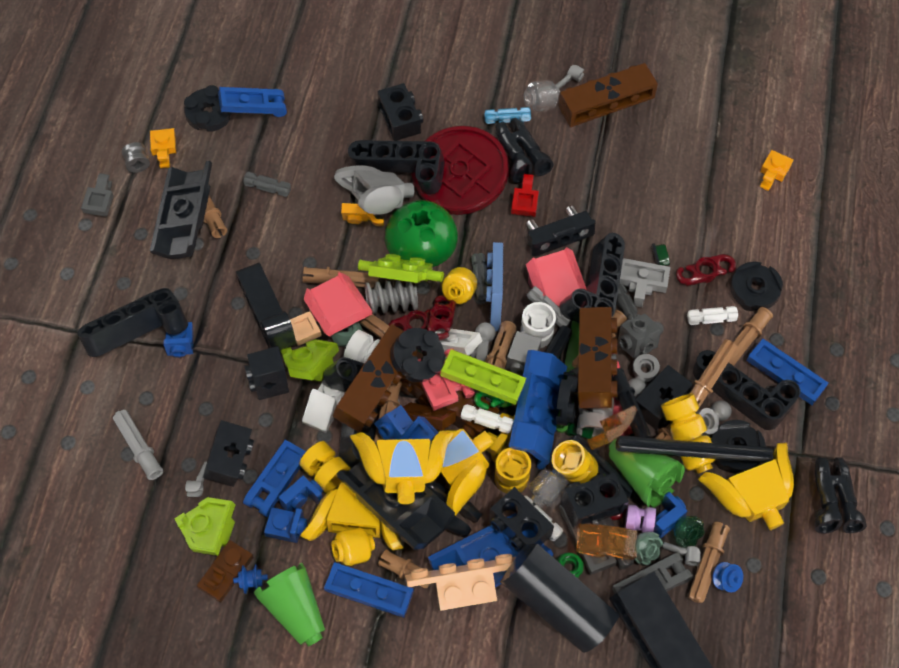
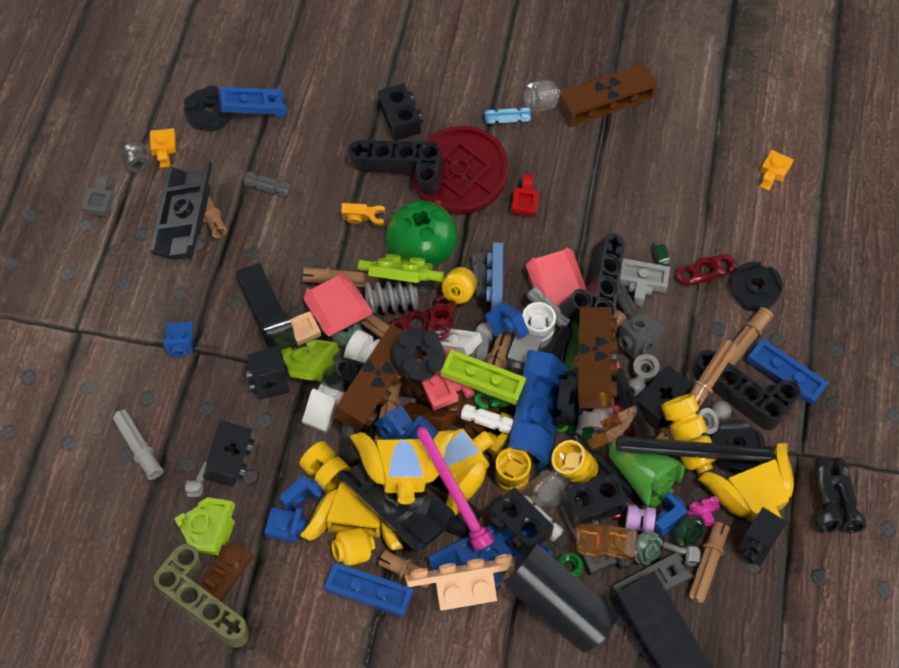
(133, 321): black beam -> none
(204, 602): none -> olive beam
(250, 578): blue wheel -> none
(275, 478): blue plate -> none
(293, 604): bright green cone -> none
(375, 190): light grey torso -> none
(479, 534): none -> dark pink piece
(506, 319): none -> blue bracket
(540, 161): black piece -> none
(561, 232): black piece -> none
(574, 72): light grey hand -> none
(704, 510): none -> dark pink plant
(712, 315): white axle -> none
(727, 577): blue wheel -> none
(761, 537): none -> black brick

